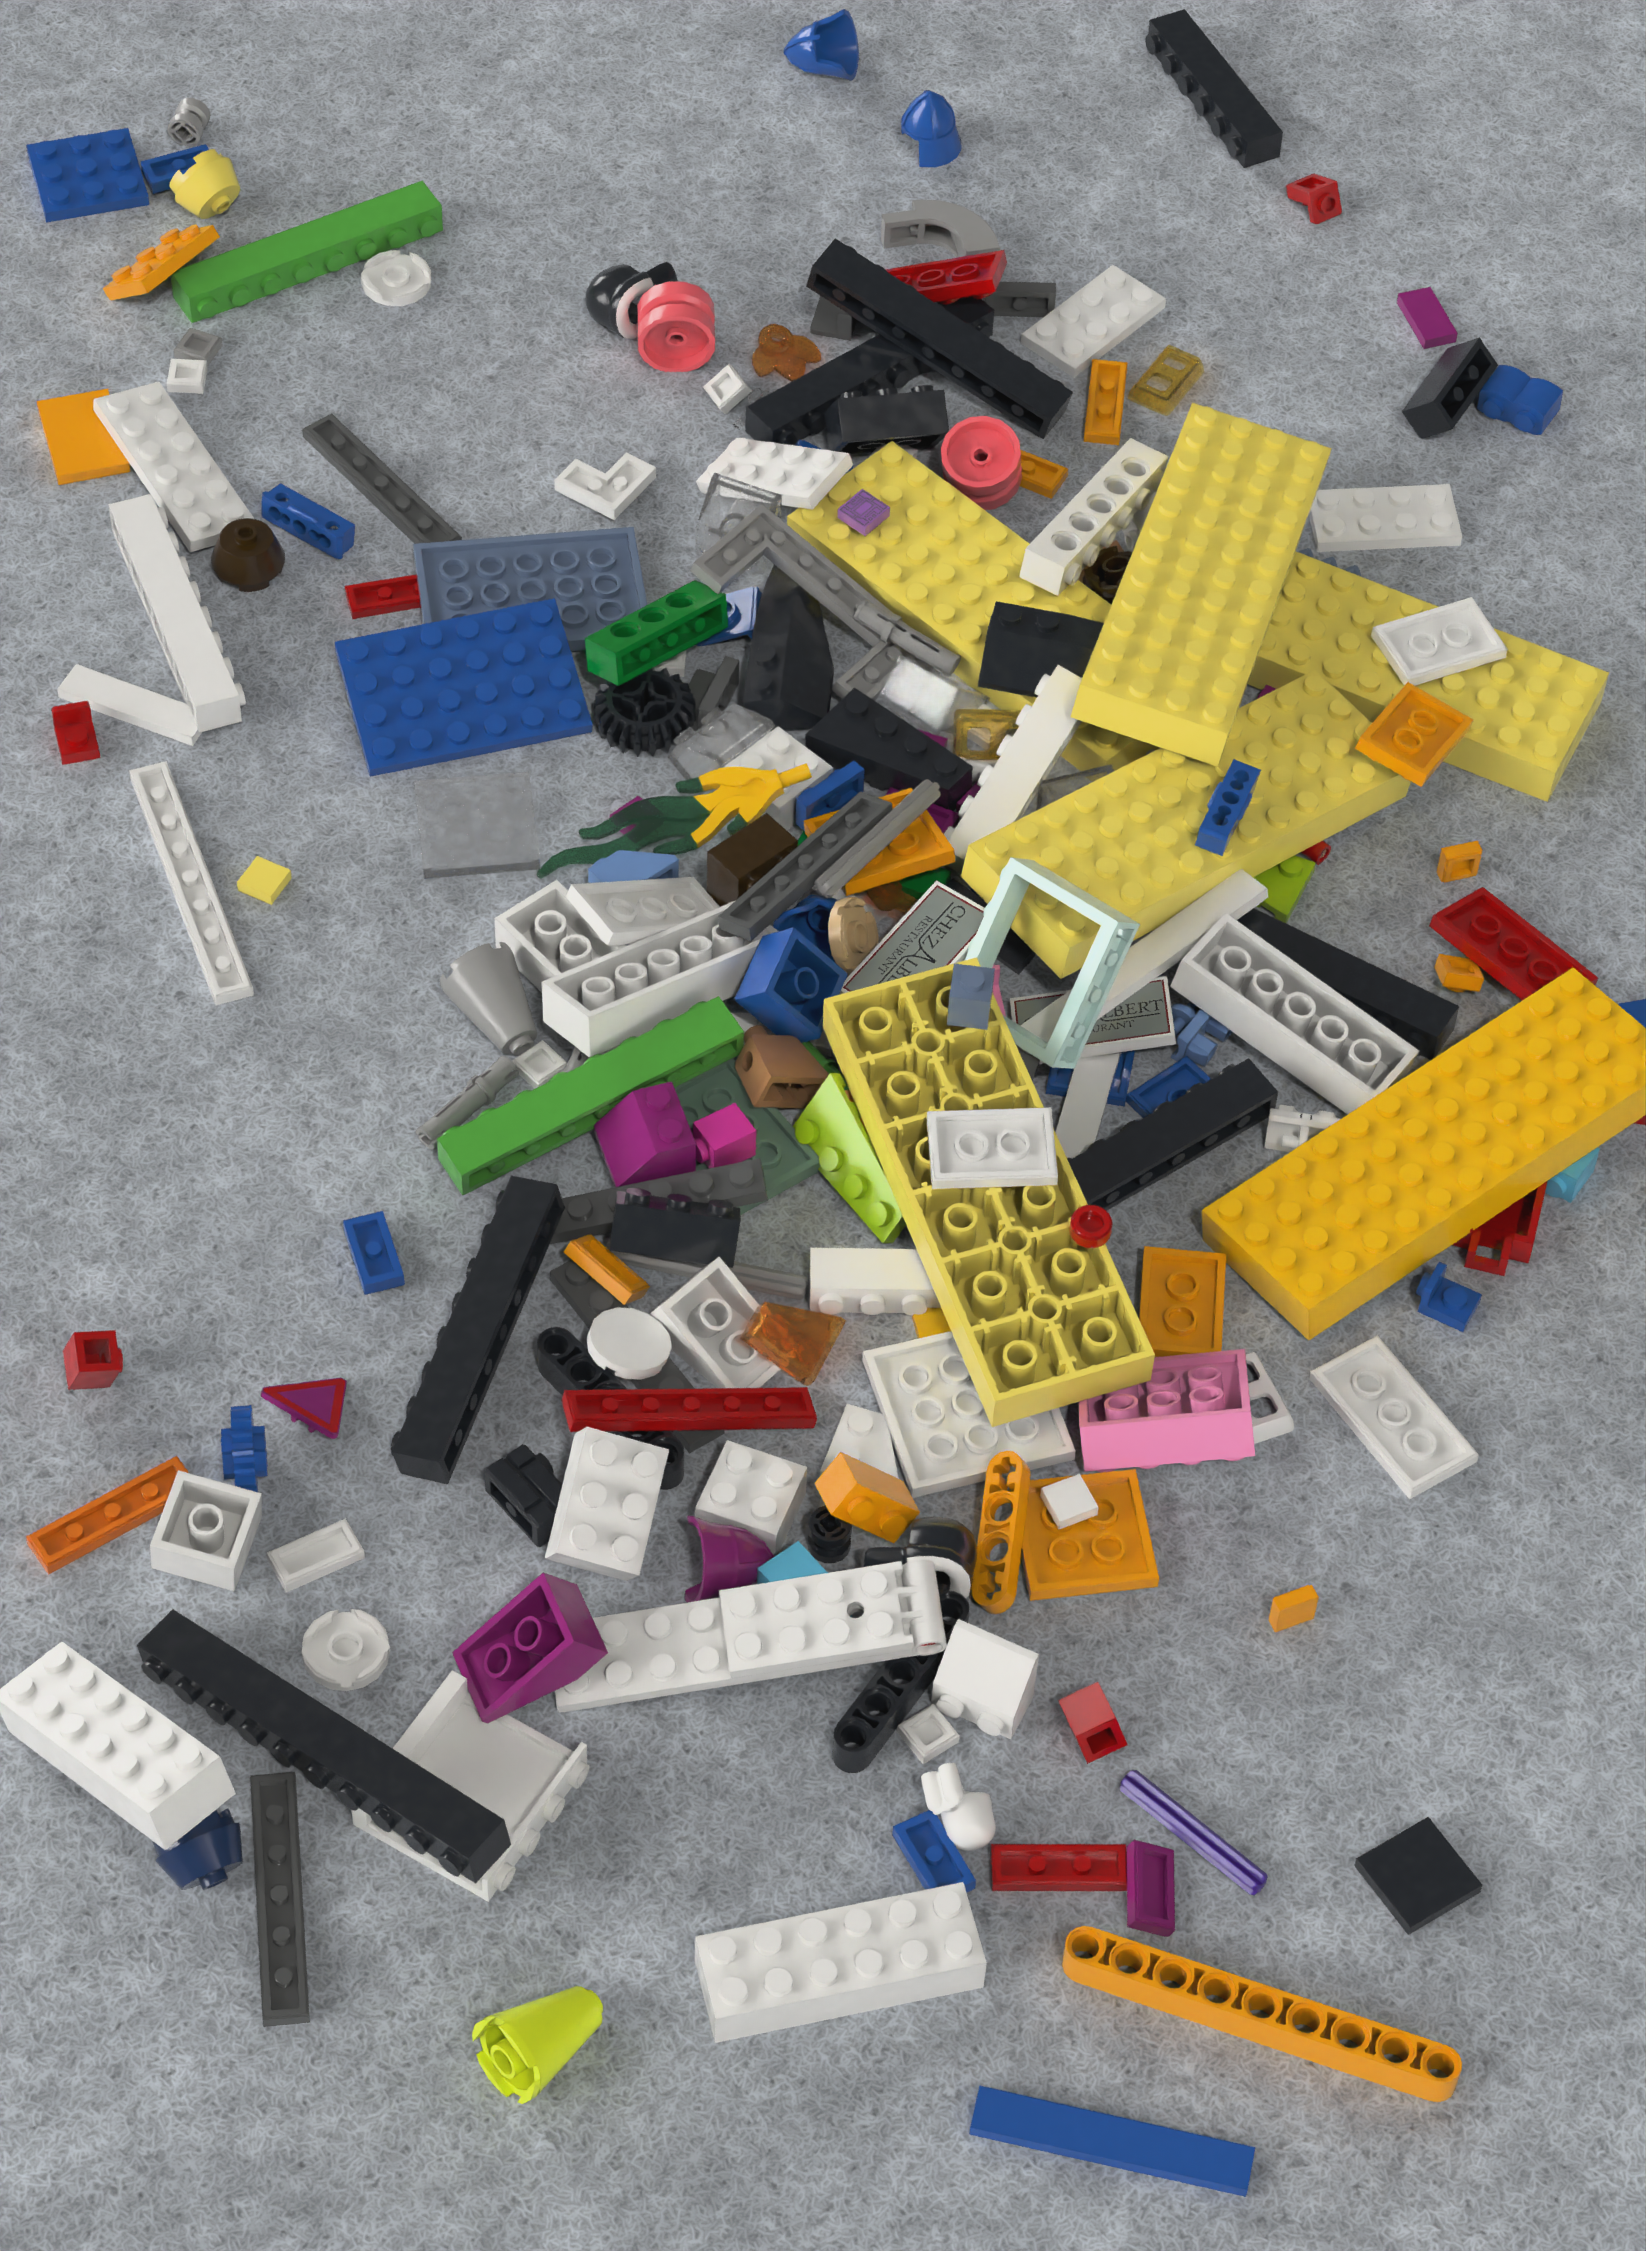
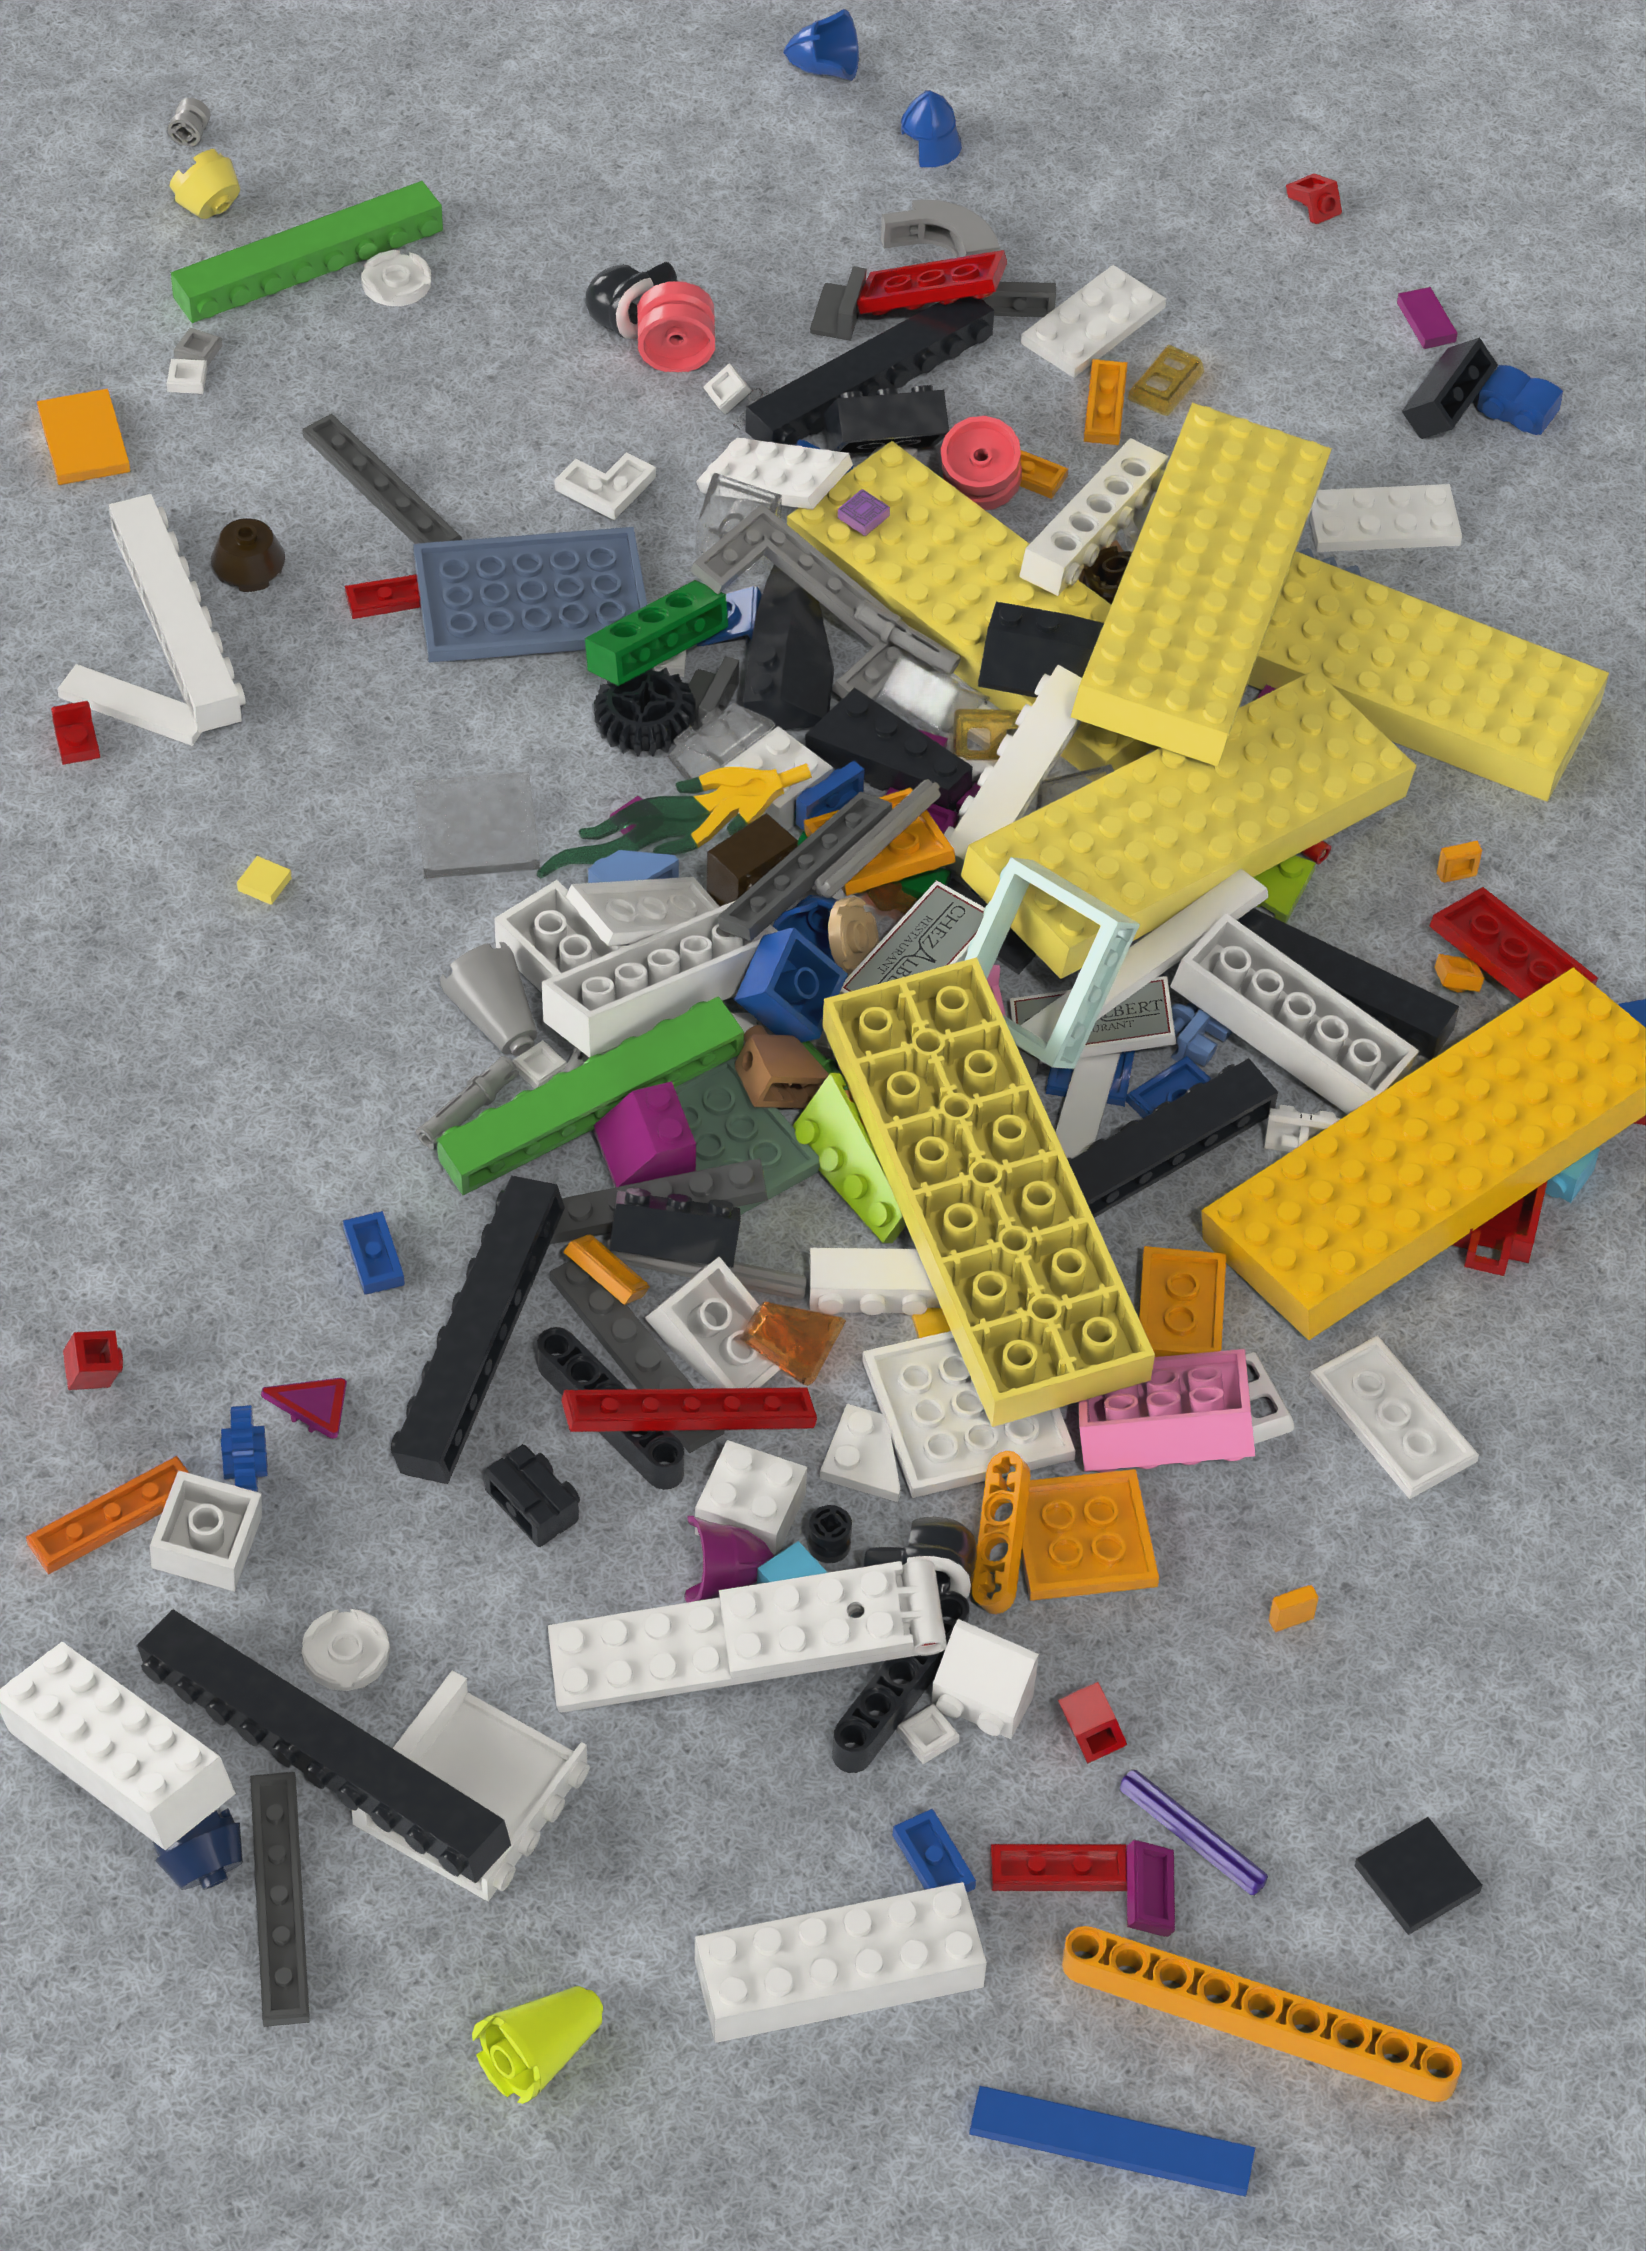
(87, 175): blue plate -> none
(159, 263): light orange plate -> none
(161, 169): blue plate -> none
(171, 463): white plate -> none
(191, 883): white tile -> none
(308, 521): blue piece -> none
(315, 1555): white tile -> none
(463, 687): blue plate -> none
(530, 1648): magenta slope -> none
(607, 1504): white brick -> none
(629, 1343): white tile -> none
(724, 1137): dark pink brick -> none
(784, 356): clear orange plate -> none
(867, 1497): light orange brick -> none
(939, 338): black brick -> none
(964, 1813): white piece -> none
(970, 996): sand blue brick -> none
(992, 1148): white tile -> none
(1069, 1501): white tile -> none
(1091, 1226): red tile -> none
(1214, 88): black brick -> none
(1227, 807): blue piece -> none
(1414, 734): light orange plate -> none
(1439, 642): white tile -> none
(1446, 1299): blue bracket -> none

